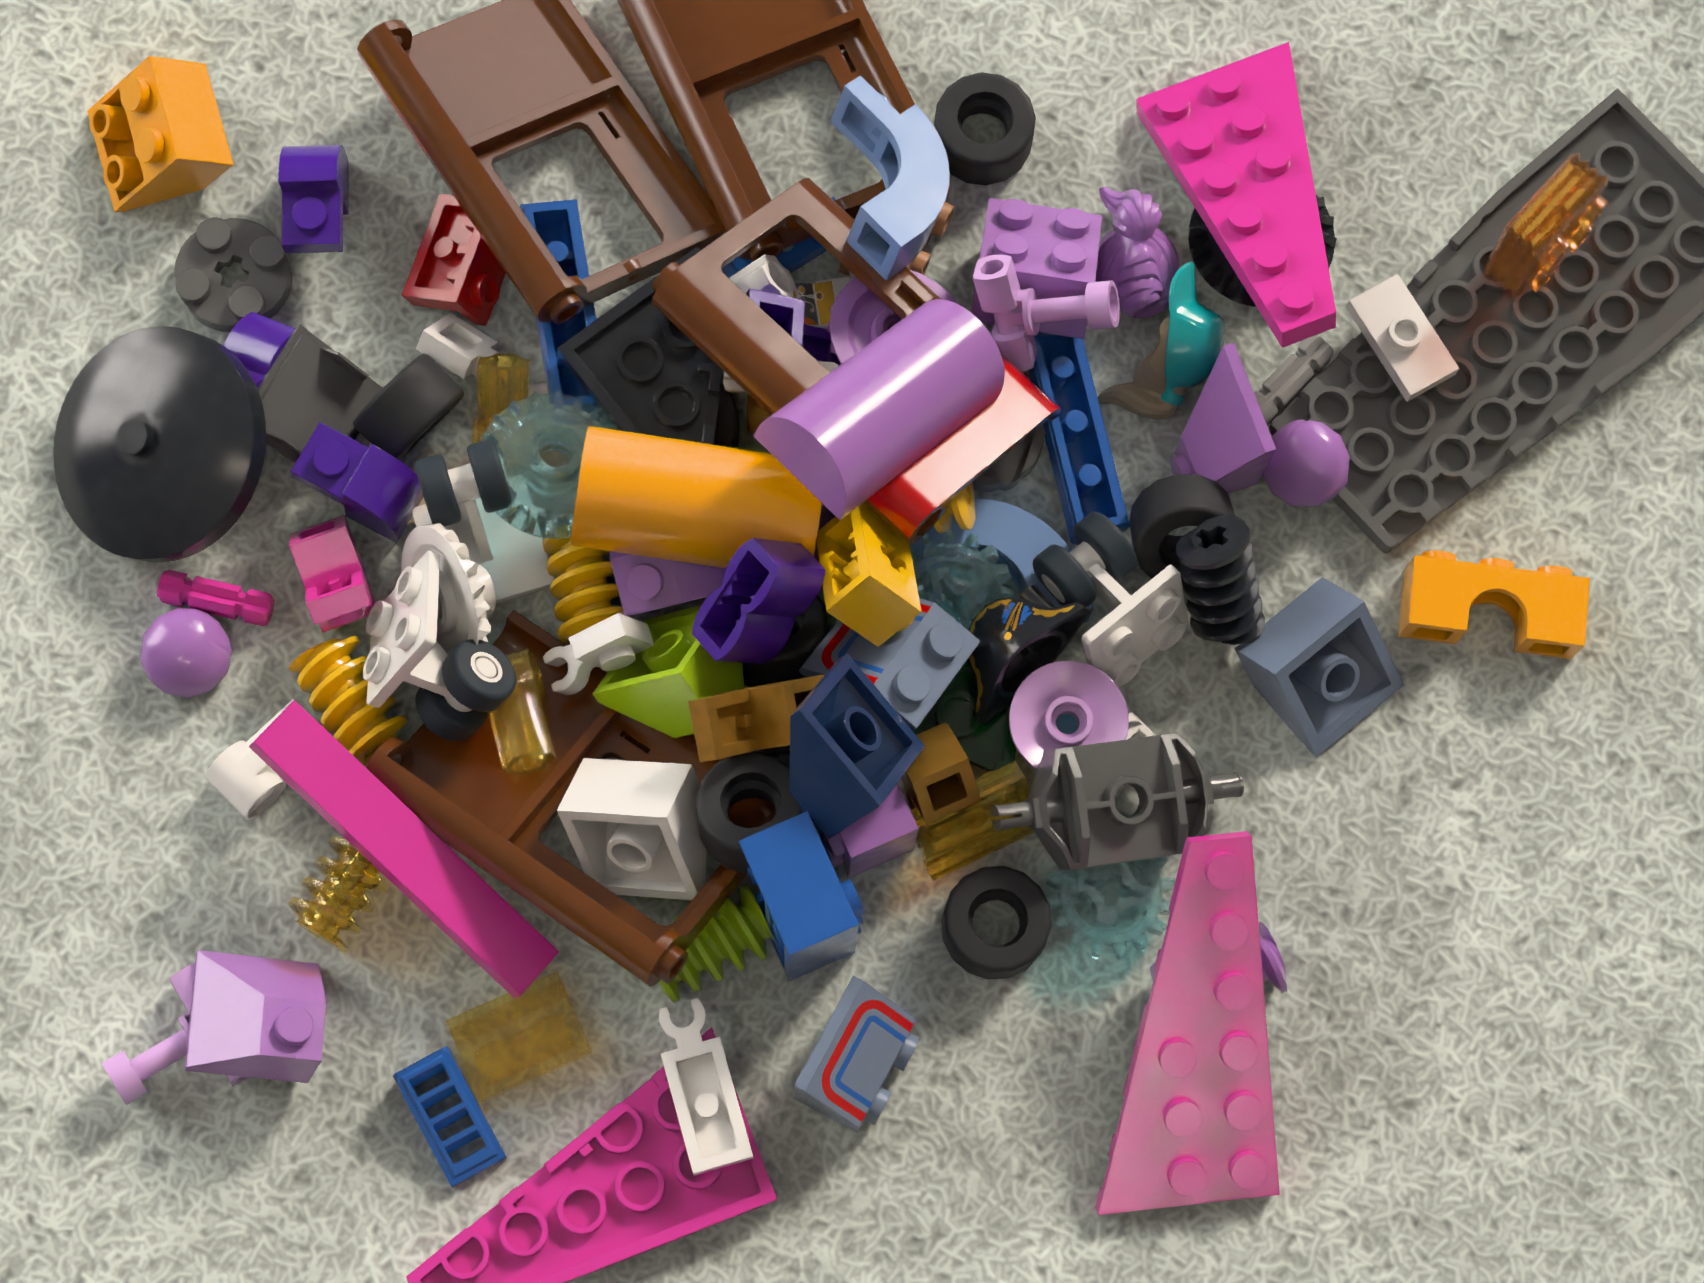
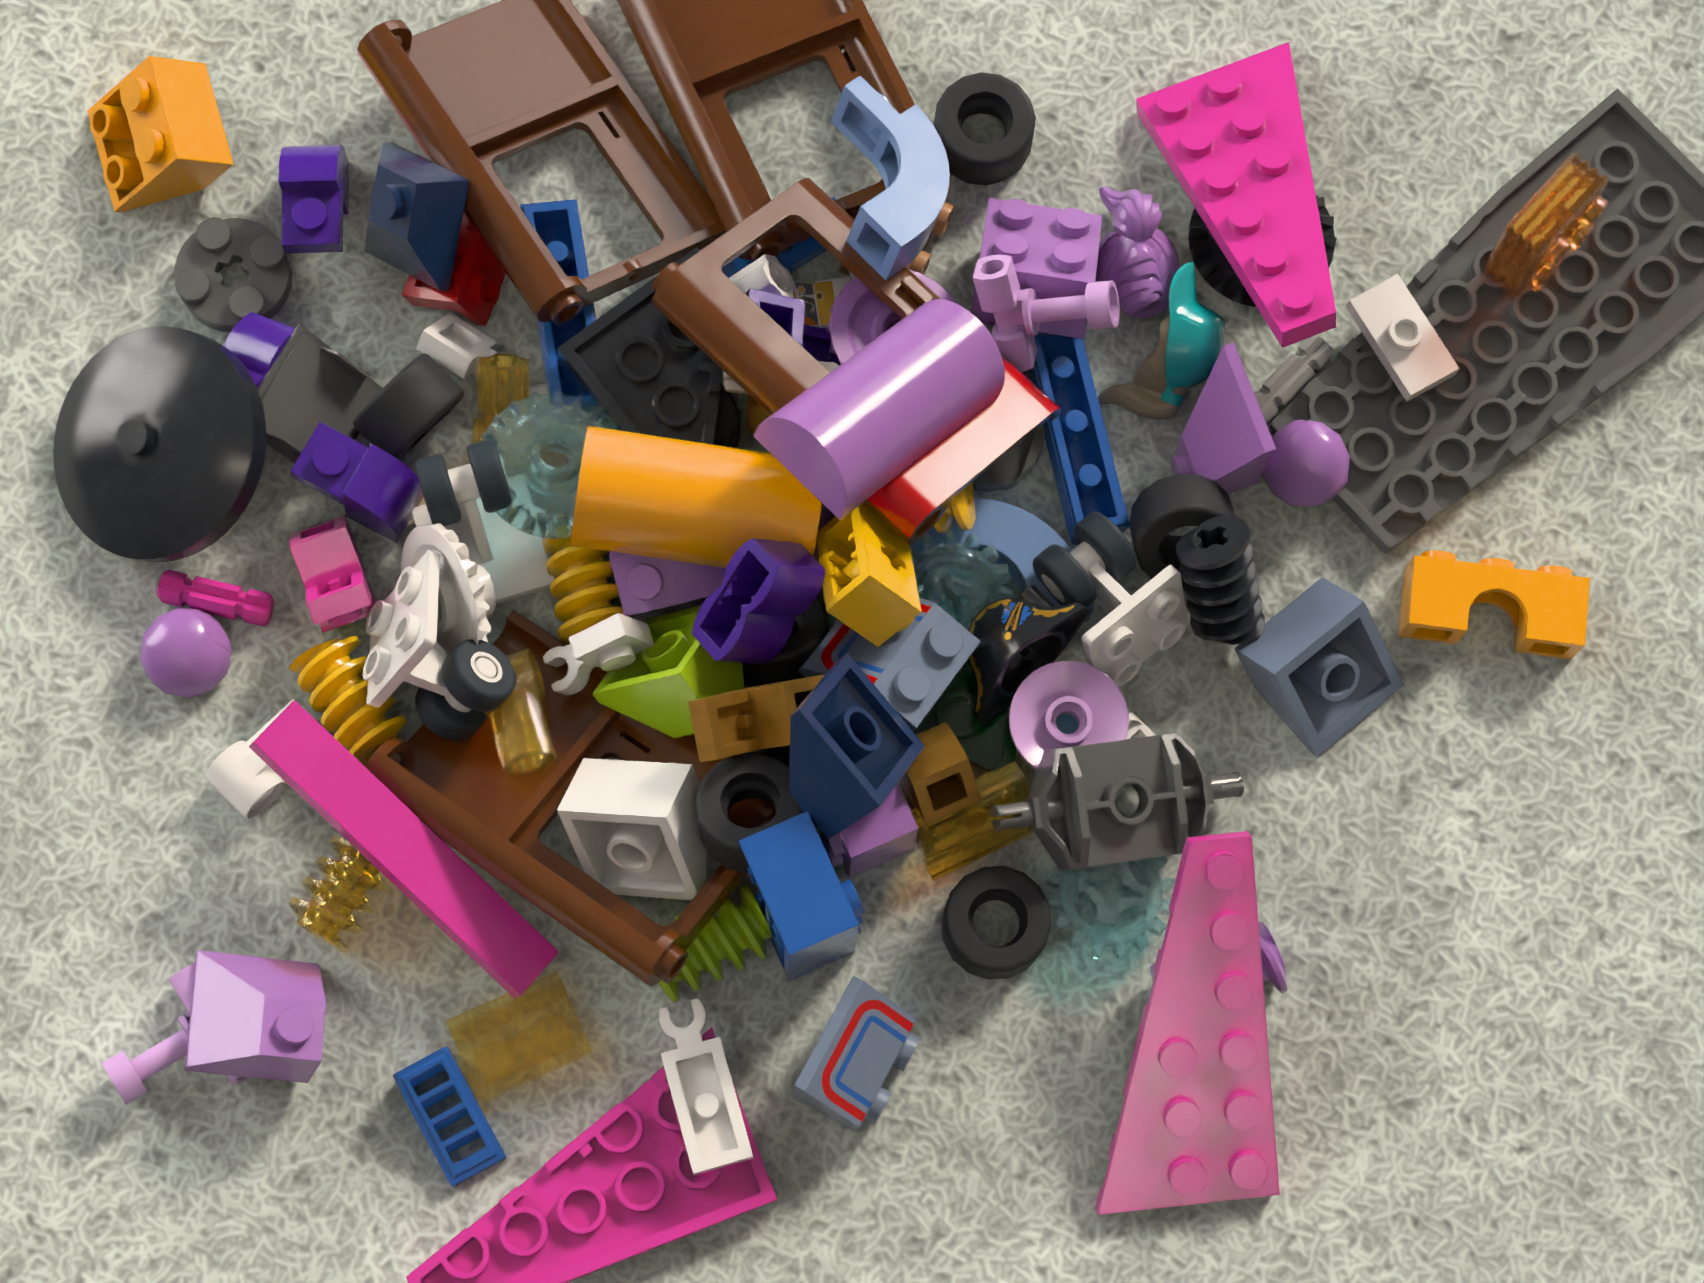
(416, 215): none -> dark blue slope

